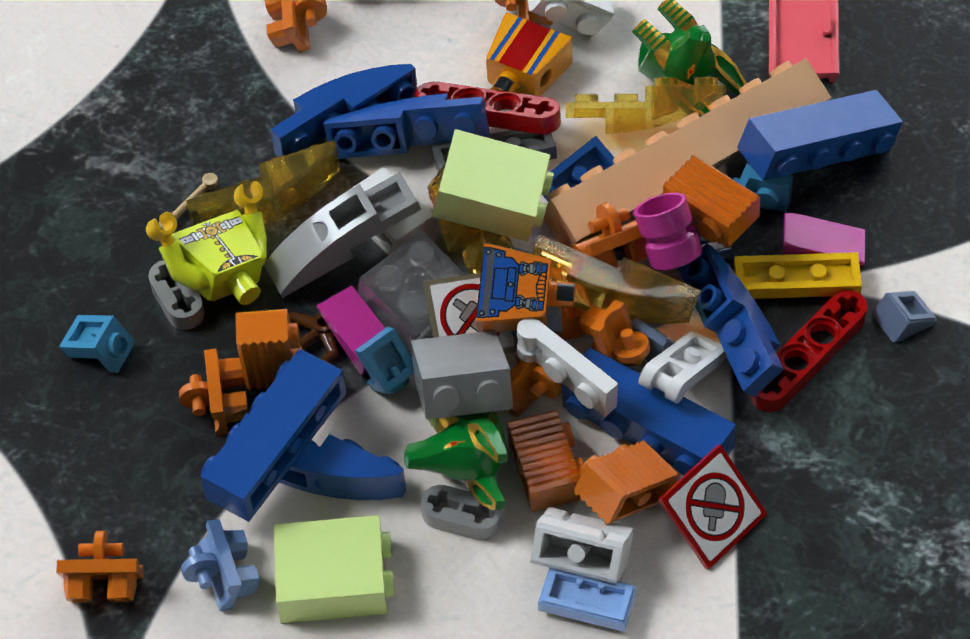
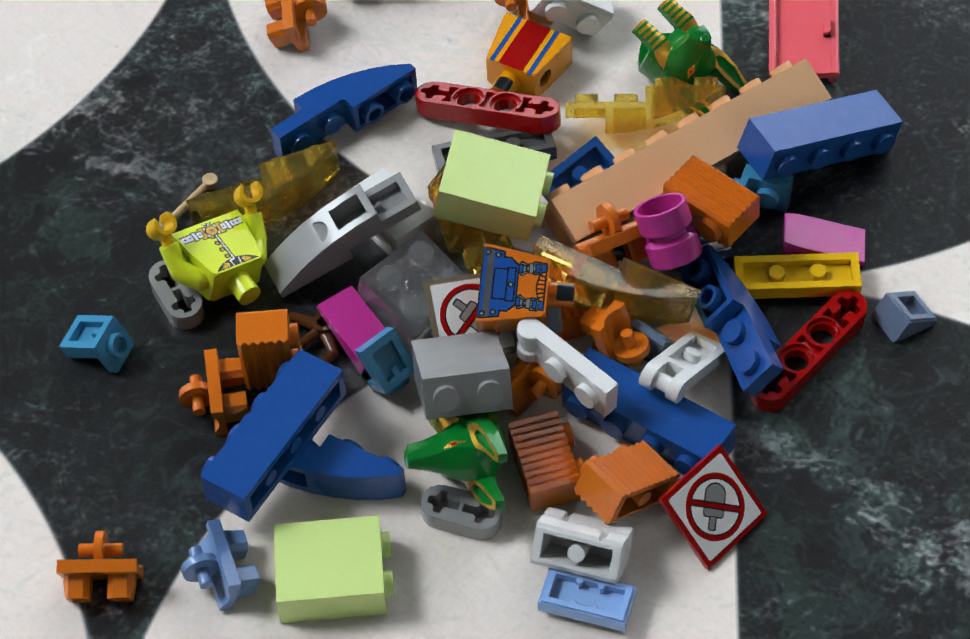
(405, 123): blue slope -> none

